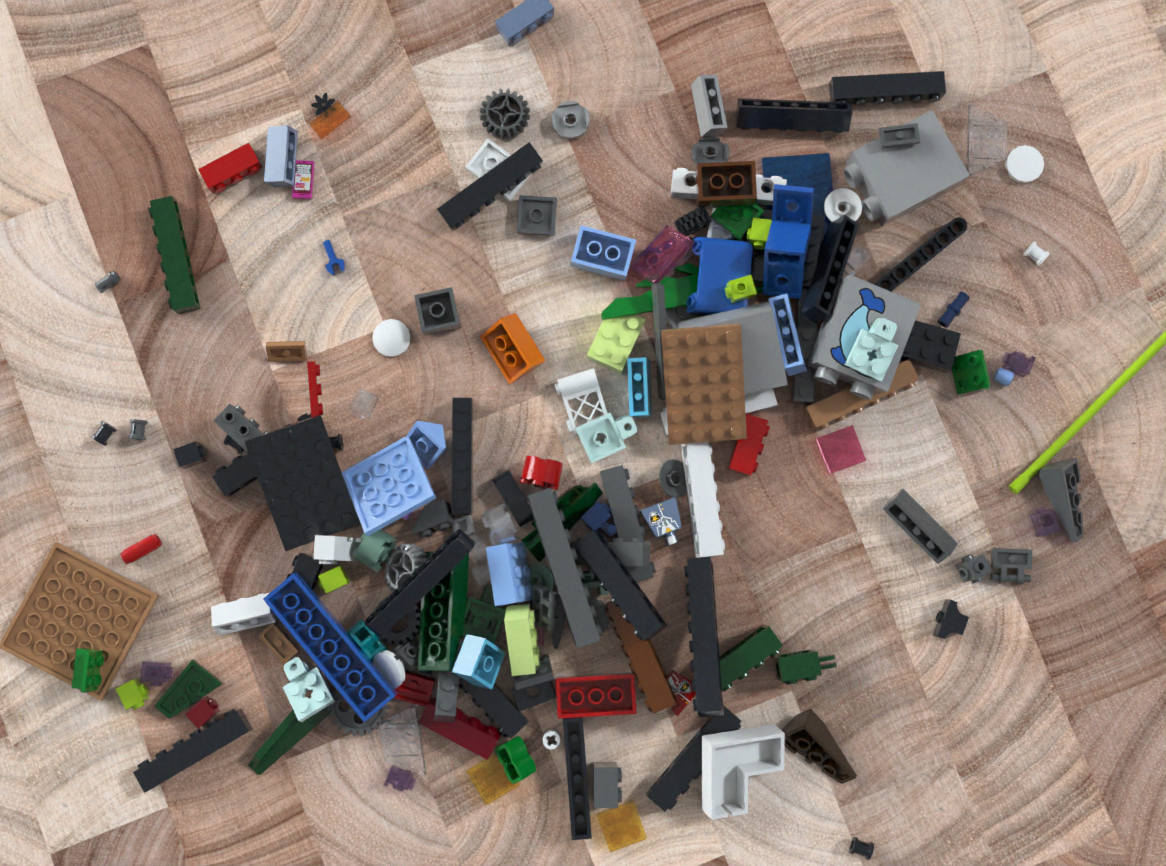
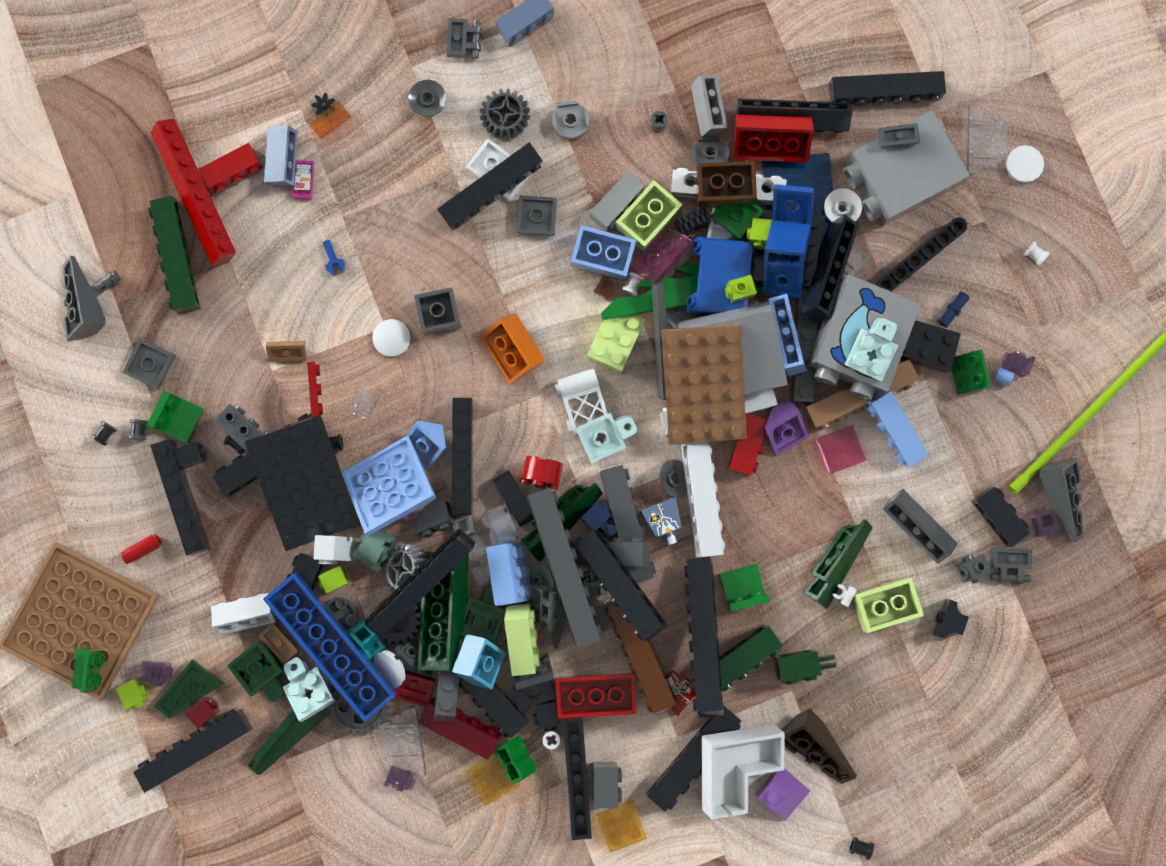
(83, 308): none -> dark grey wedge
(149, 363): none -> dark grey plate
(175, 416): none -> green bracket
(180, 498): none -> black brick
(193, 192): none -> red brick
(261, 669): none -> dark green brick
(343, 611): none -> dark grey dish
(423, 90): none -> dark grey dish
(457, 38): none -> dark grey plate
(546, 716): none -> black brick
(606, 288): none -> reddish brown plate
(617, 201): none -> light grey brick
(630, 287): none -> white bush
(639, 387): medium azure brick -> none
(648, 215): none -> yellowish green brick
(658, 127): none -> dark grey bush
(743, 587): none -> green bracket
(772, 138): none -> red brick
(782, 793): none -> medium lavender slope
(785, 427): none -> medium lavender slope
(837, 562): none -> dark green wedge
(846, 596): none -> white tile
(887, 605): none -> yellowish green brick
(897, 428): none -> light blue brick
(1001, 516): none -> black brick

